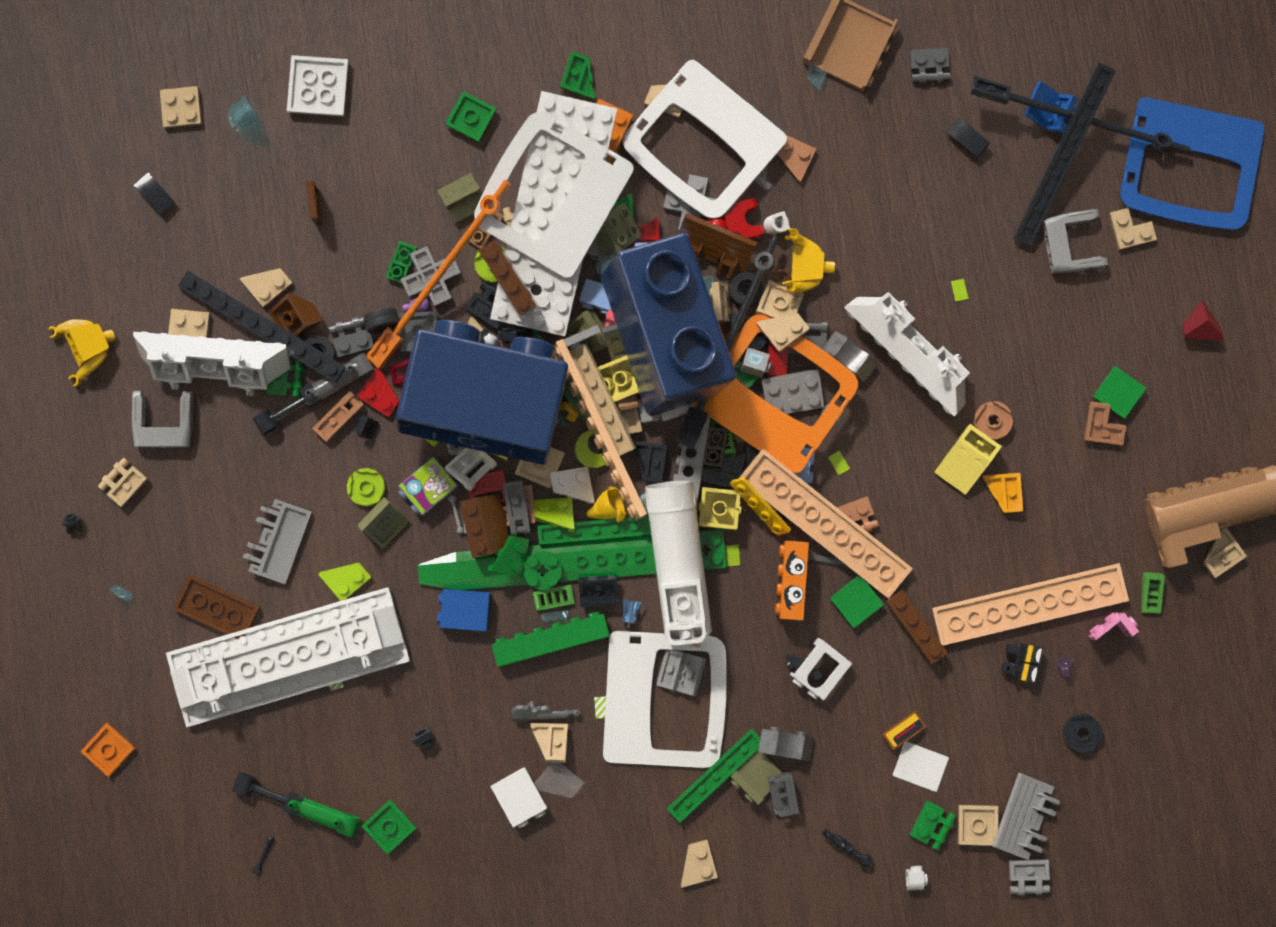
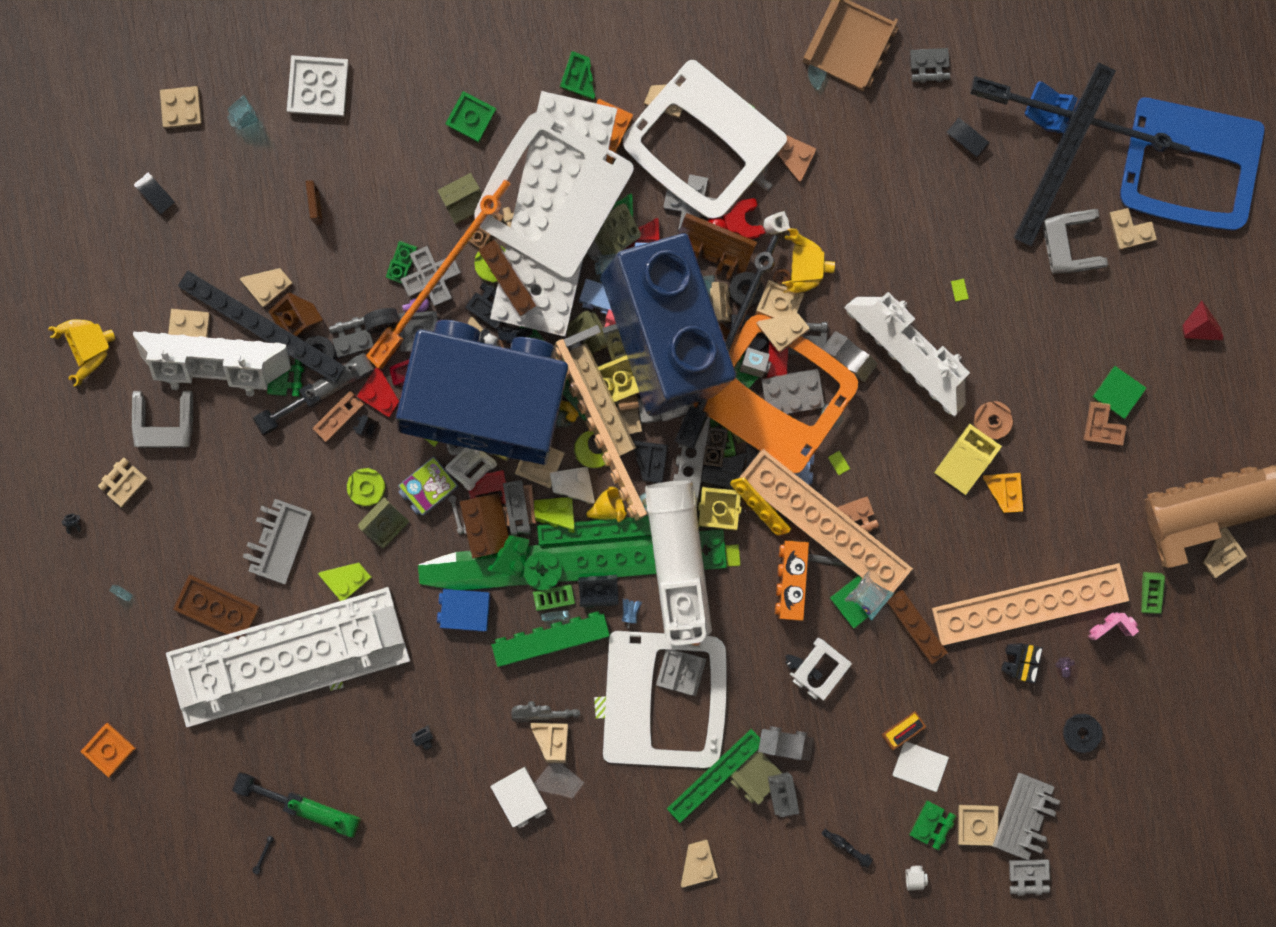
(389, 826): green plate -> none
(869, 596): none -> clear hat

